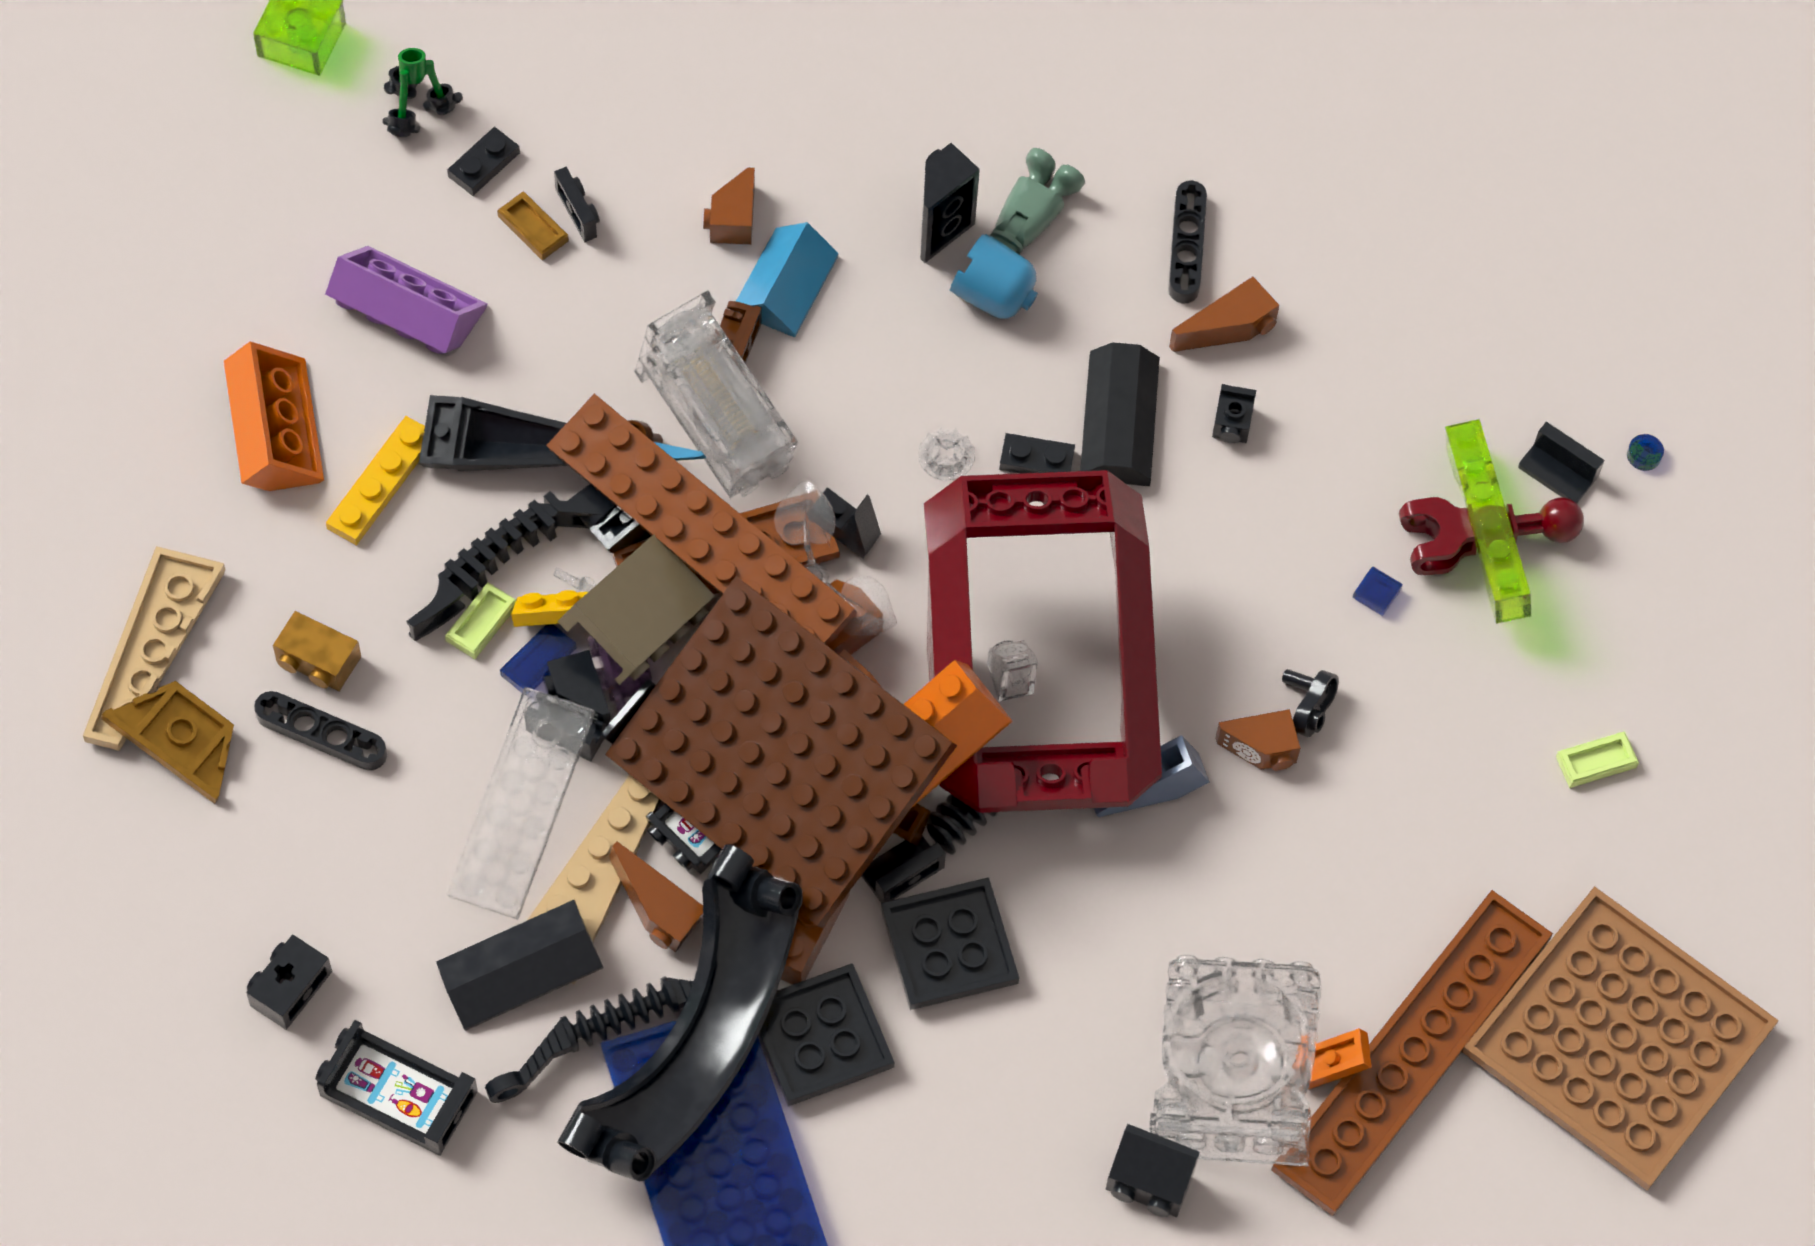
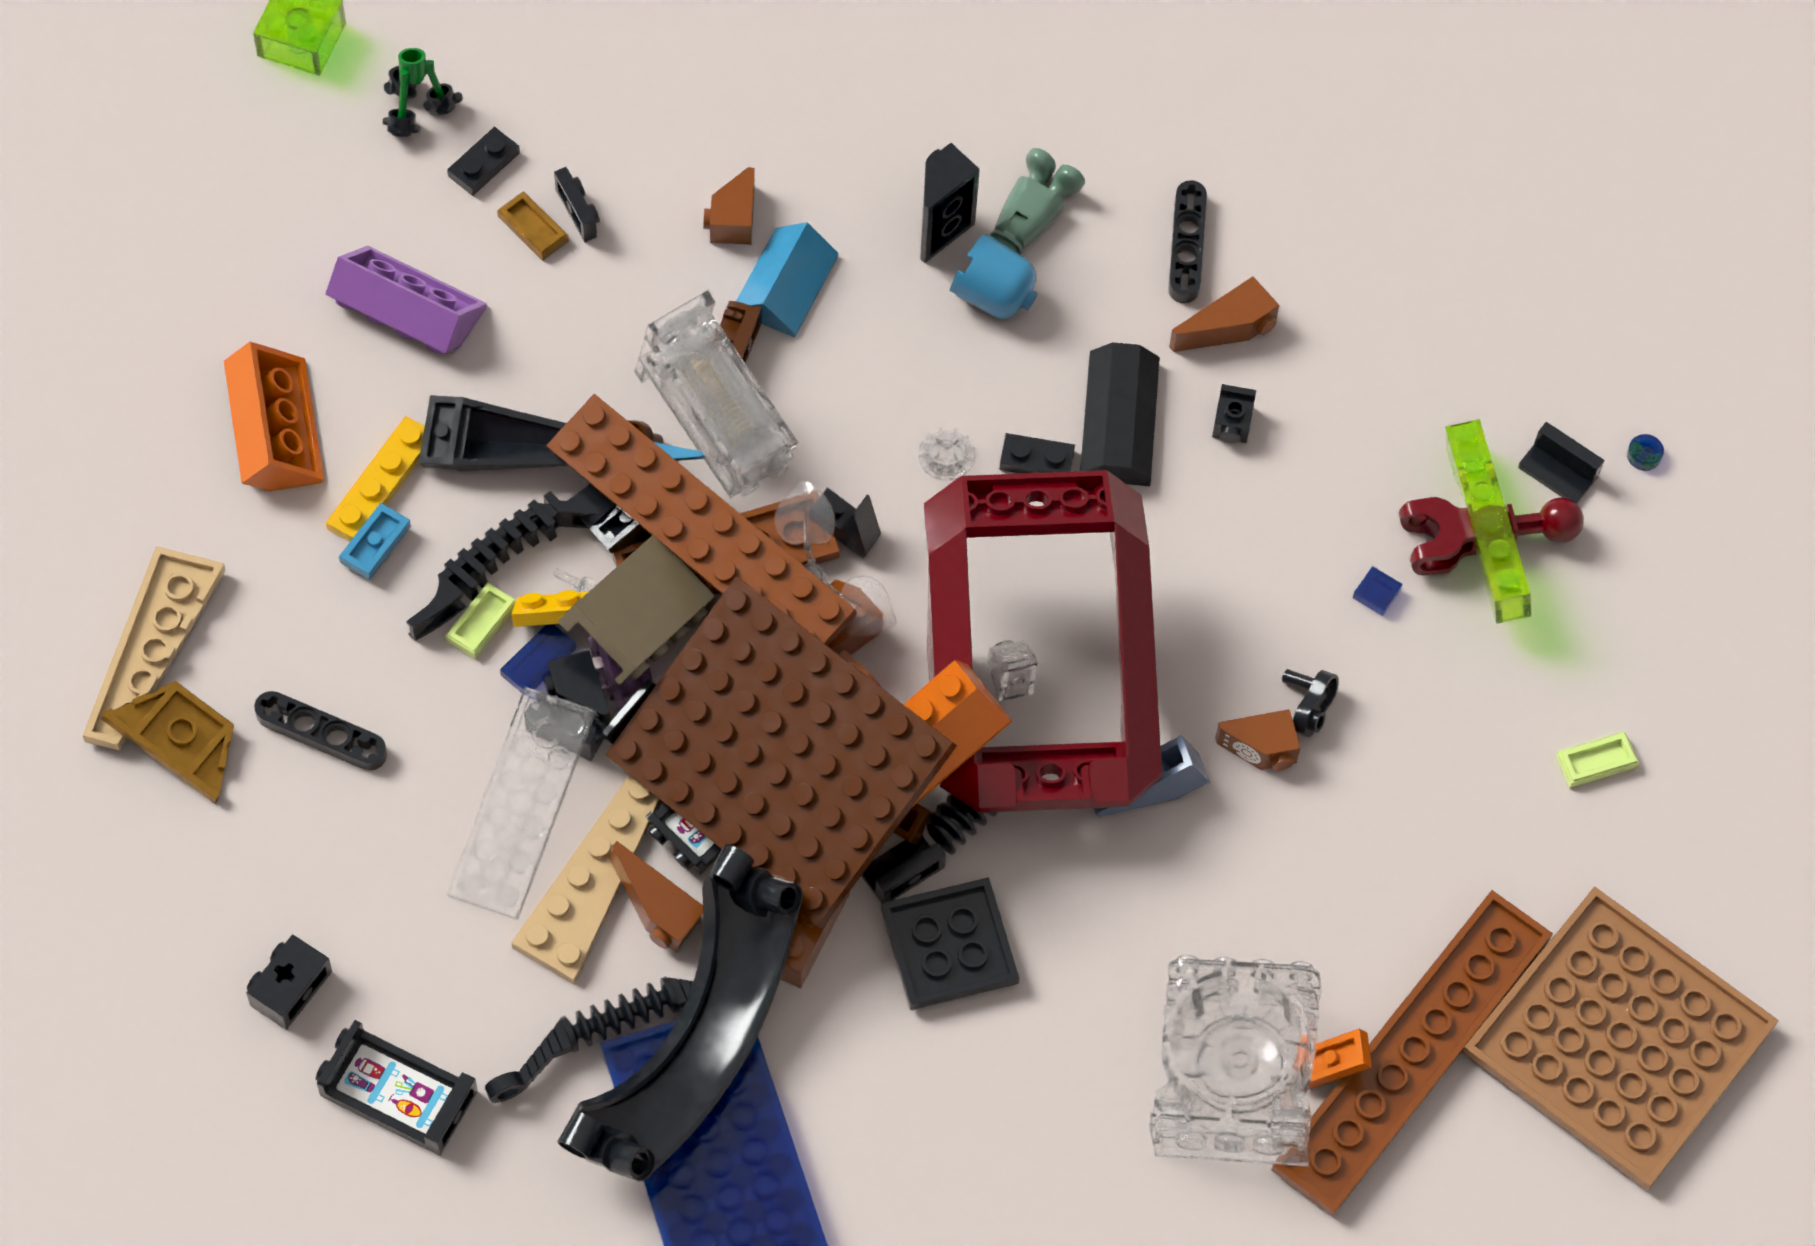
(316, 651): pearl gold piece -> none
(375, 541): none -> dark azure plate
(519, 965): black slope -> none
(823, 1035): black plate -> none
(1152, 1171): black slope -> none

